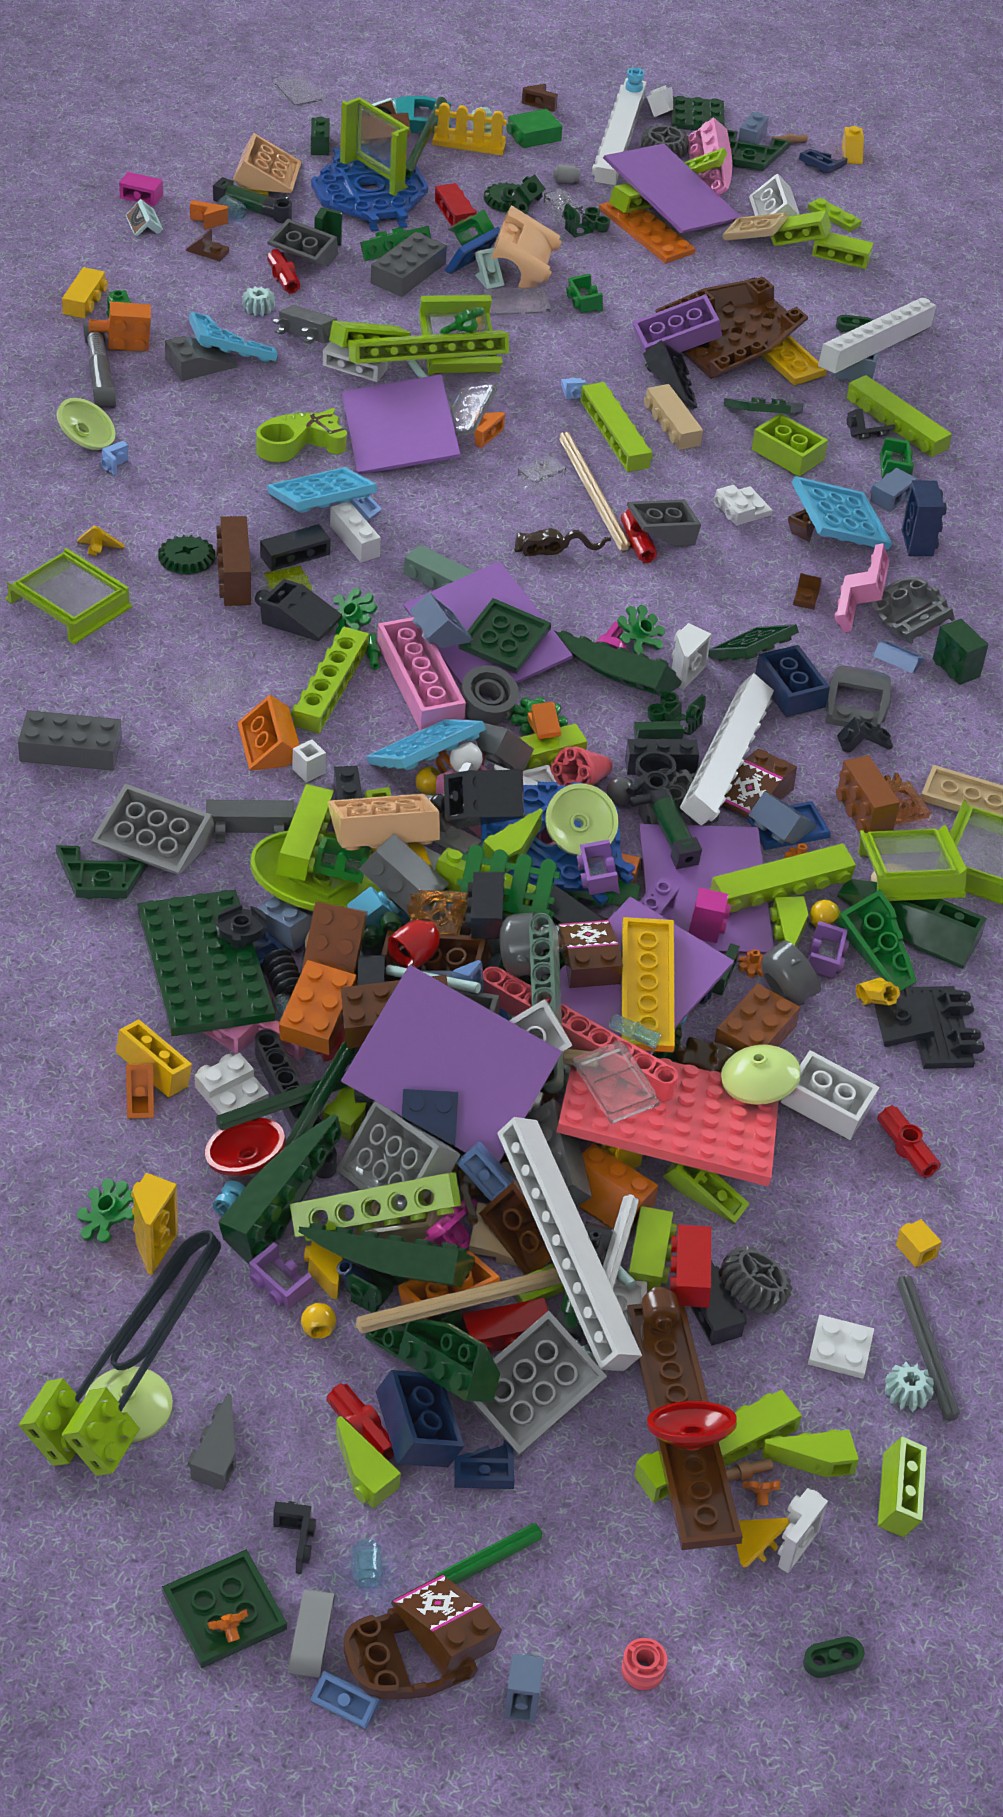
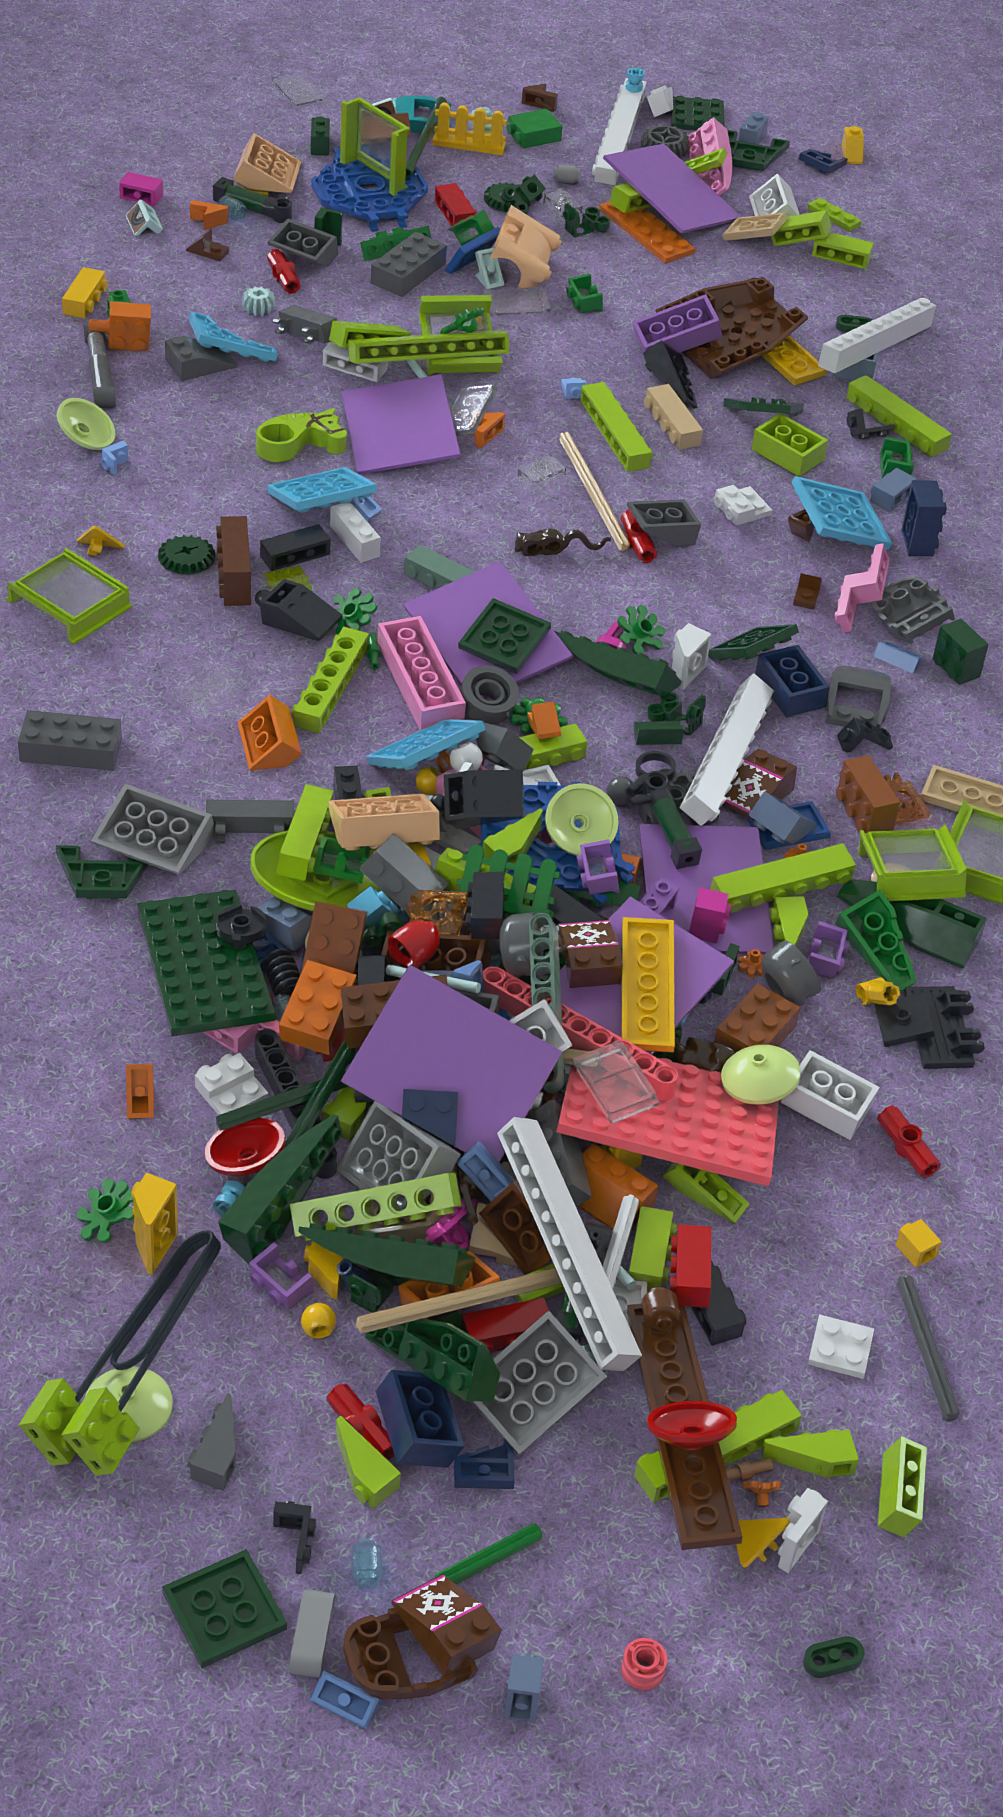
(142, 1046): yellow brick -> none
(229, 1624): orange plant -> none
(309, 761): white brick -> none
(439, 623): sand blue slope -> none
(580, 765): coral cone -> none
(635, 1031): clear light blue axle -> none
(682, 750): black brick -> none
(755, 1280): dark grey gear -> none
(793, 138): medium nougat bar -> none
(824, 911): yellow piece -> none
(909, 1386): light aqua gear -> none

